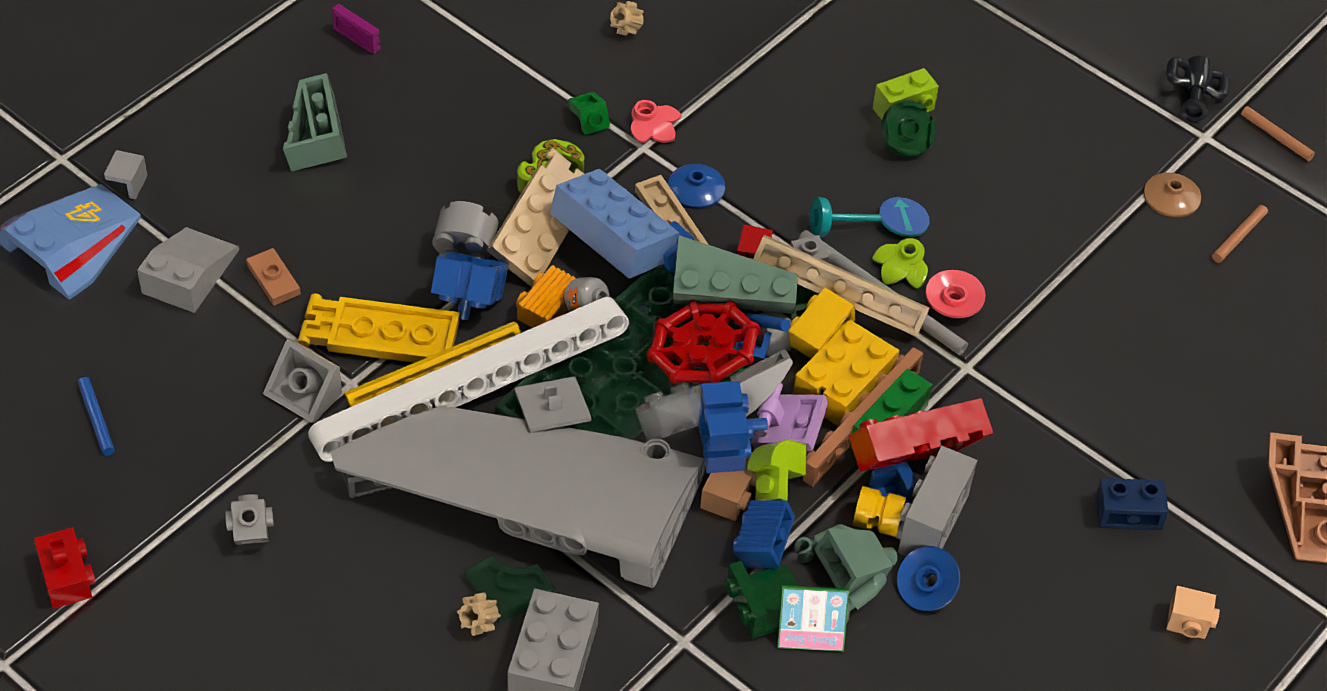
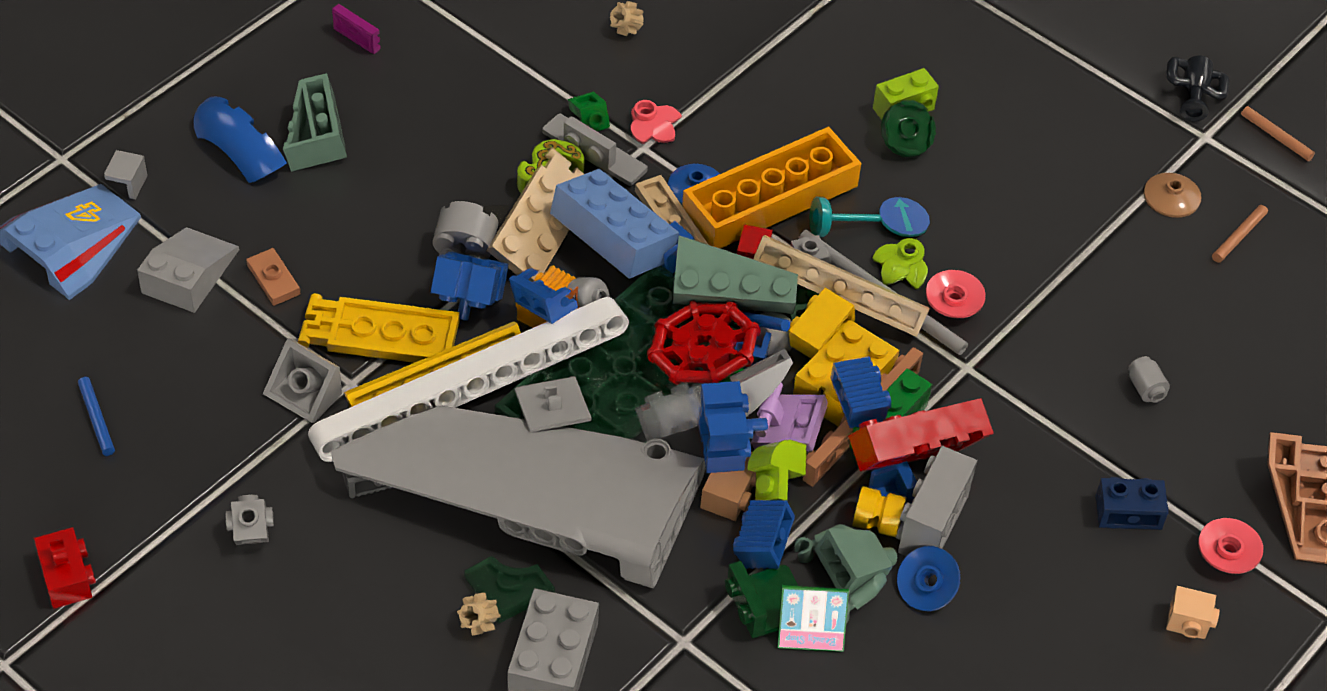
(235, 135): none -> blue brick
(541, 299): none -> blue hinge
(596, 148): none -> light grey bracket
(771, 187): none -> light orange brick
(860, 390): none -> blue brick
(1148, 379): none -> light grey brick
(1233, 536): none -> coral dish

